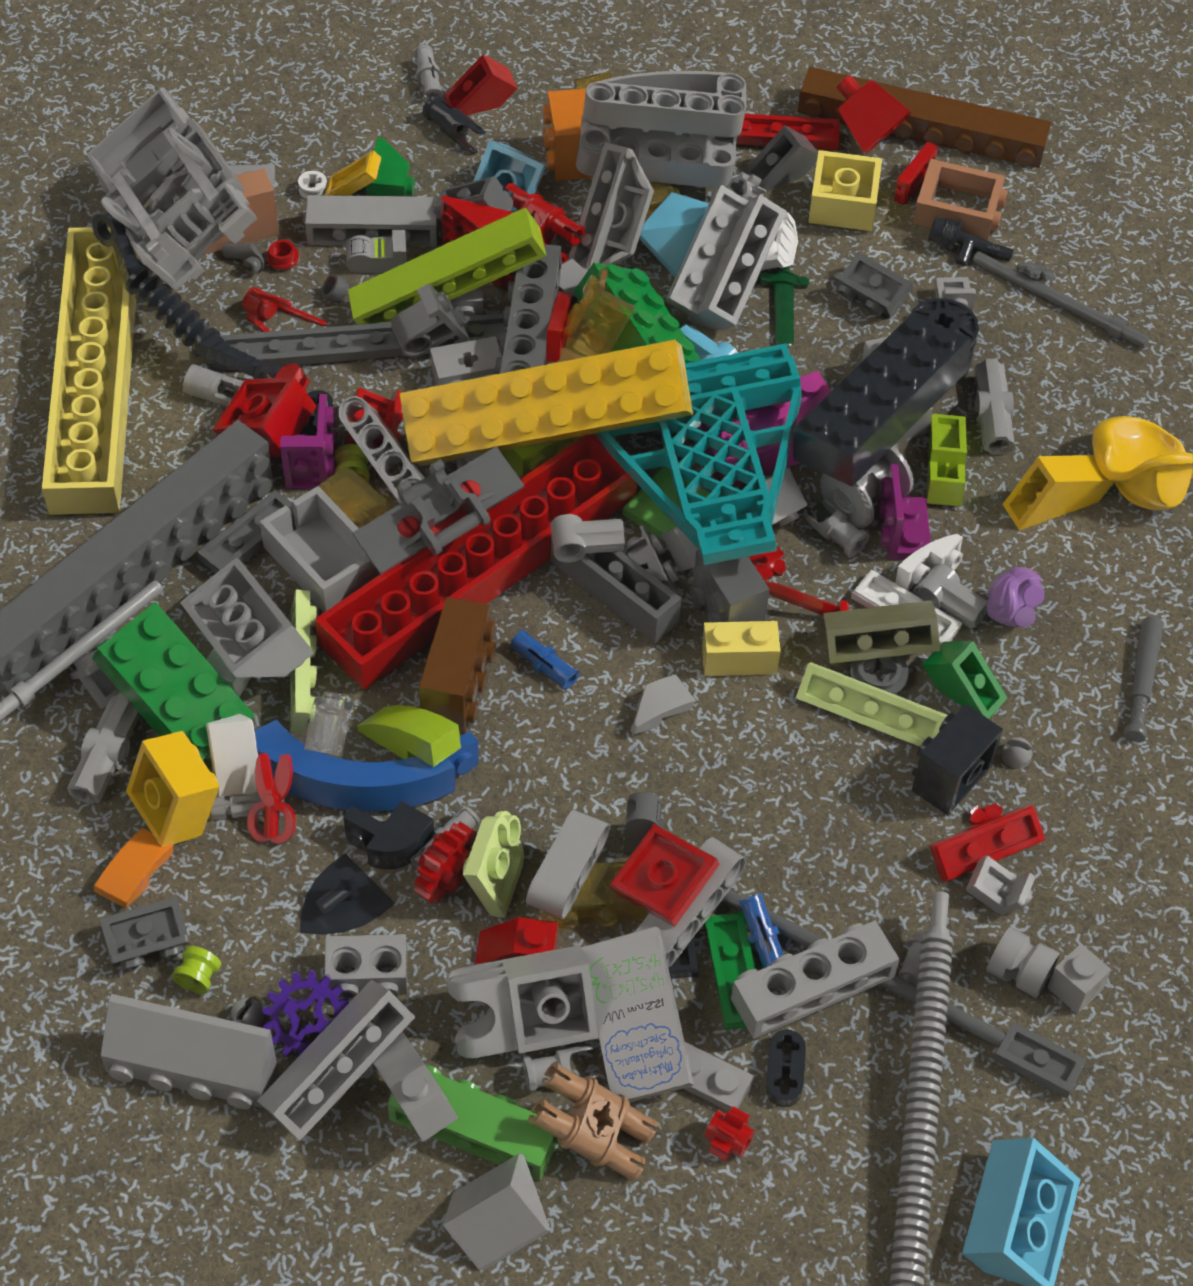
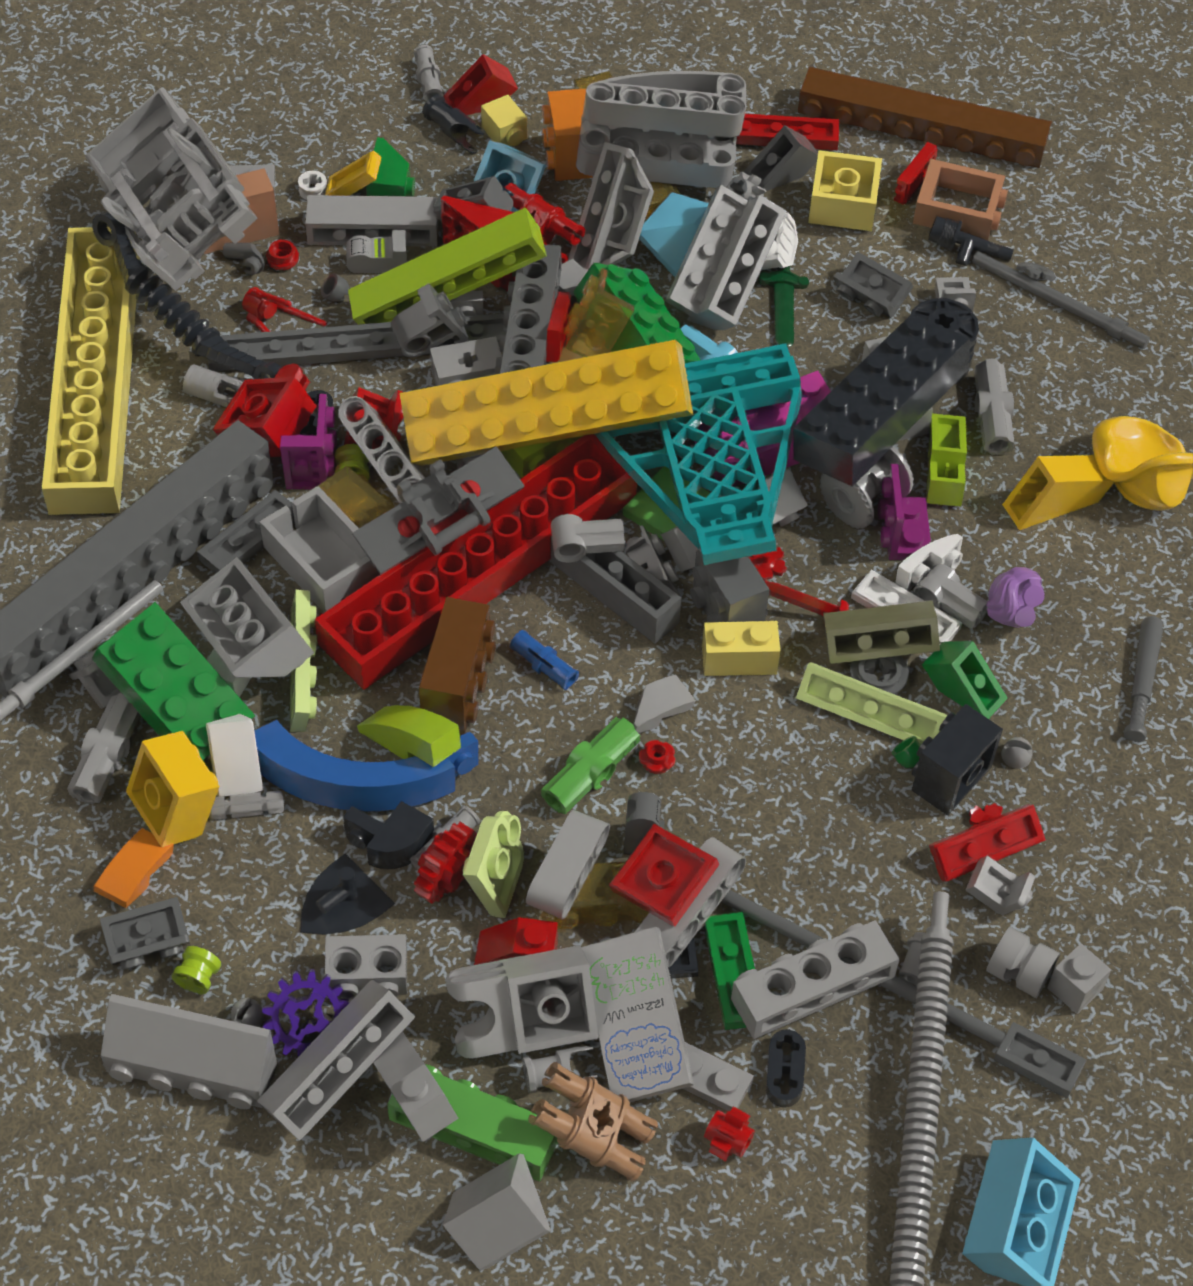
(272, 793): red piece -> none
(328, 723): clear brick -> none
(504, 121): none -> light yellow brick
(590, 765): none -> bright green piece
(654, 764): none -> red plate
(753, 908): blue pin -> none
(840, 530): light grey piece -> none
(870, 112): red torso -> none
(906, 752): none -> green hinge

